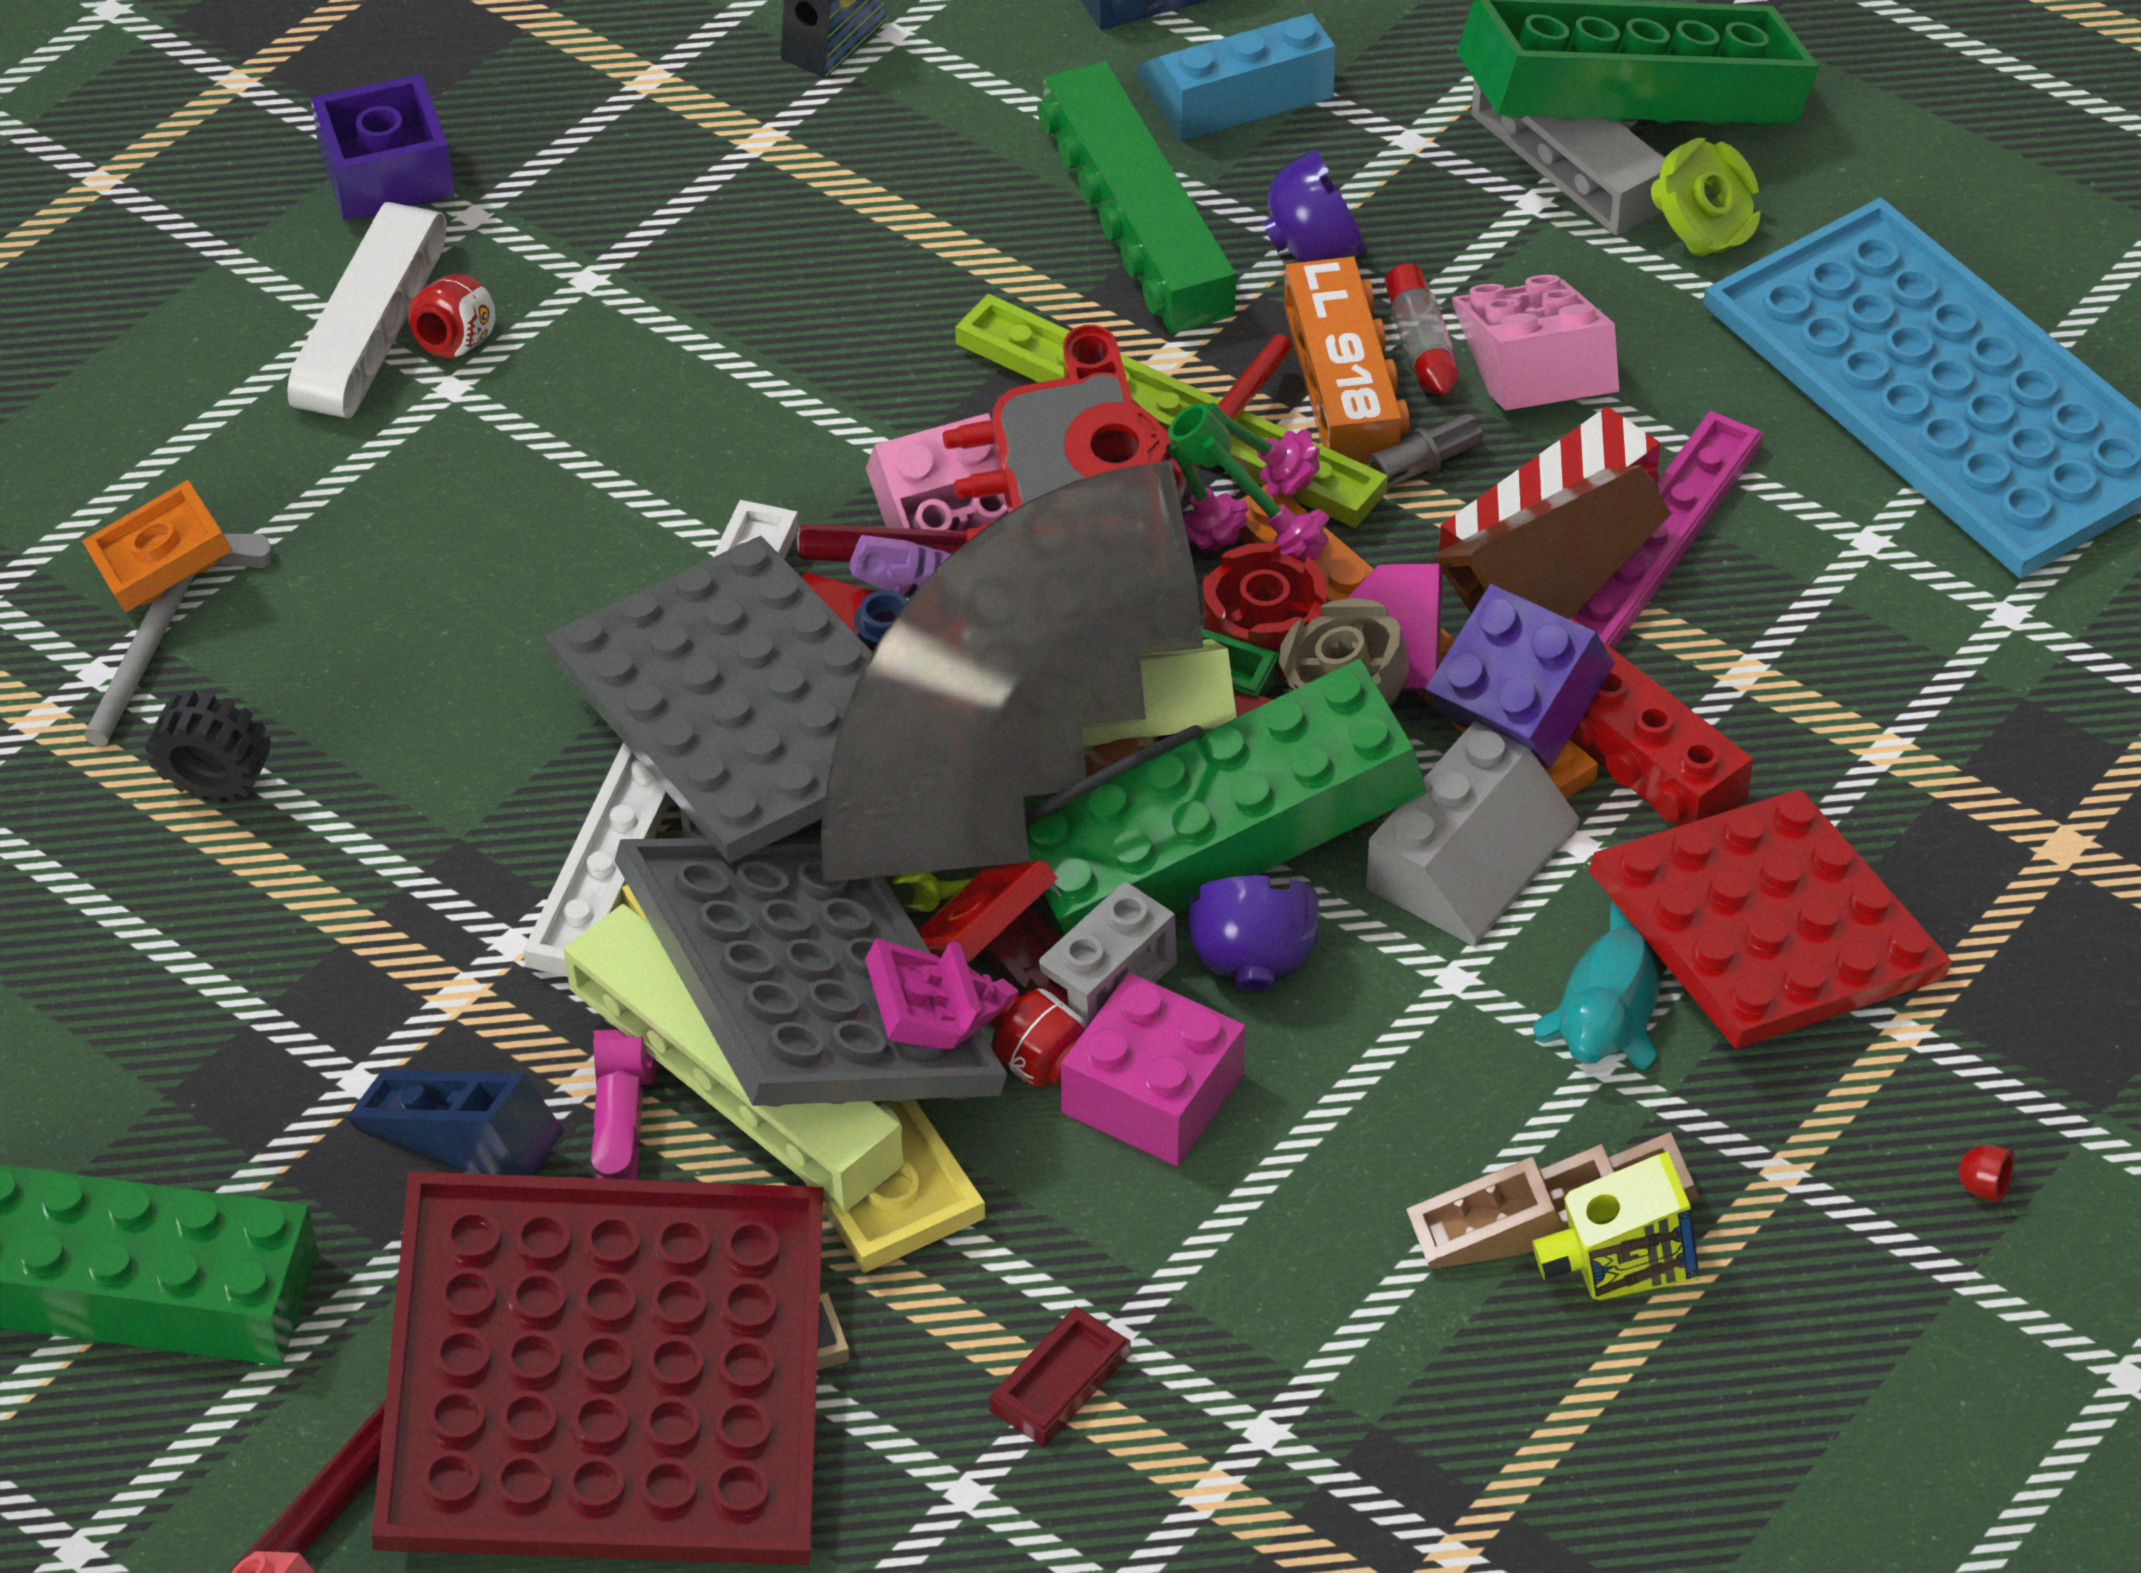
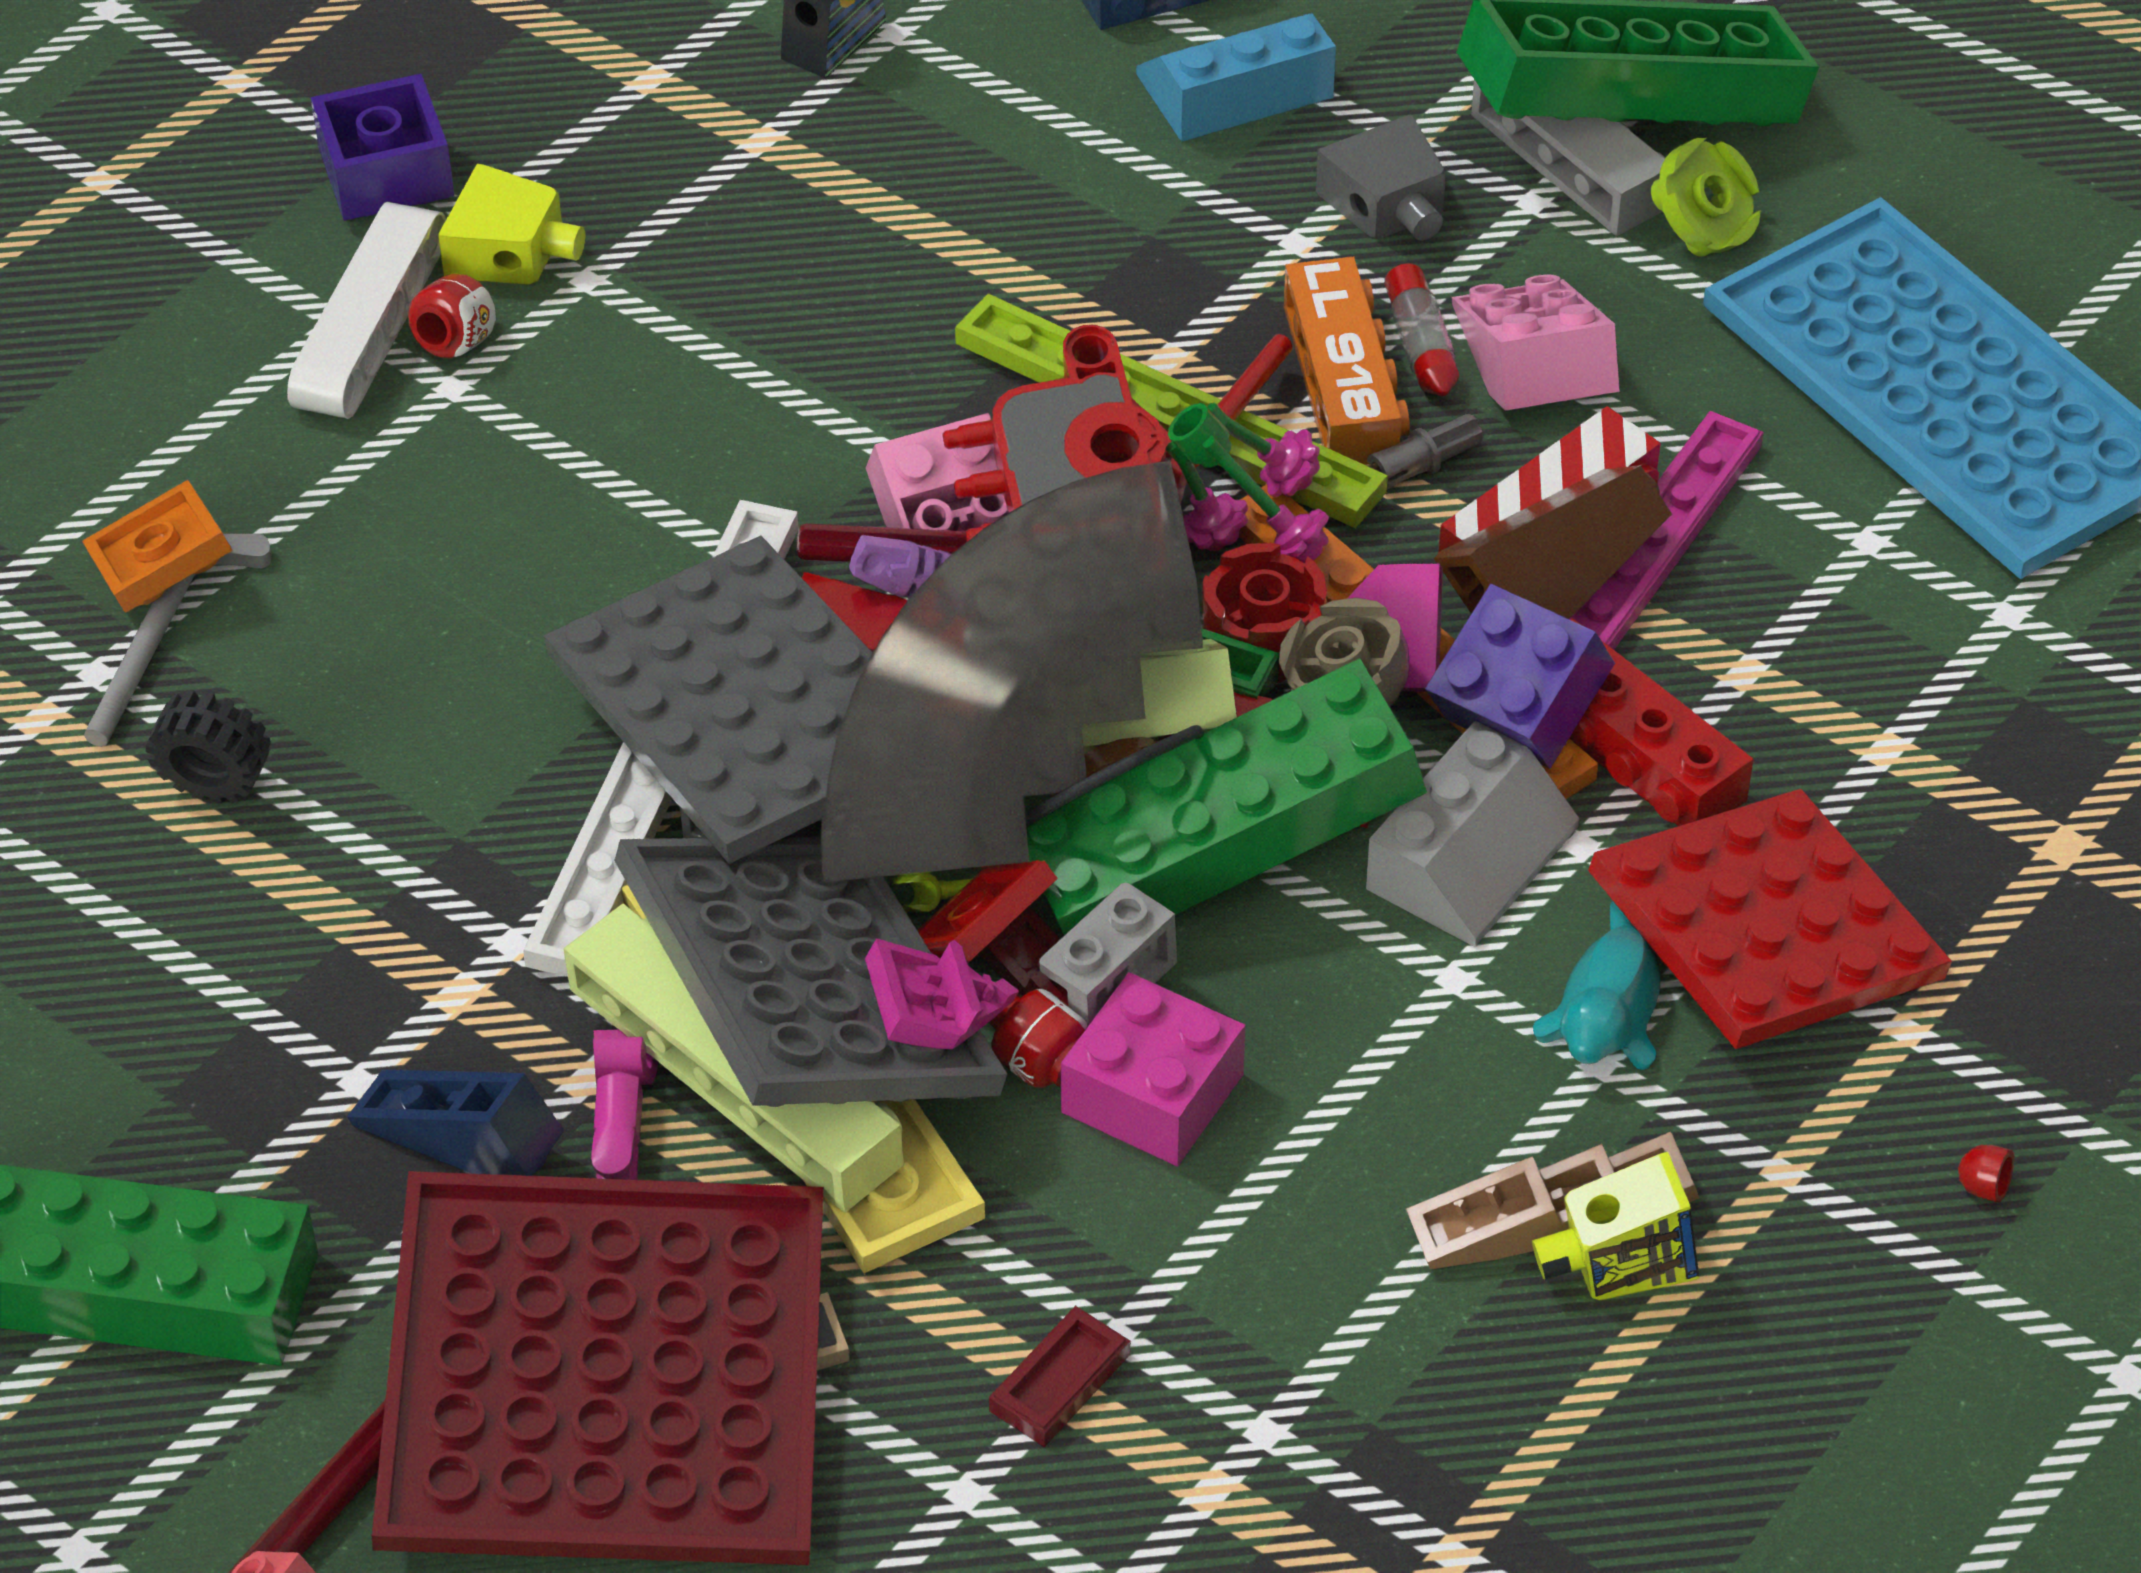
(506, 229): none -> neon yellow torso
(876, 615): dark blue plate -> none
(1138, 197): green brick -> none
(1253, 930): dark purple cylinder -> none
(1310, 213): dark purple cylinder -> none
(1384, 180): none -> dark grey torso

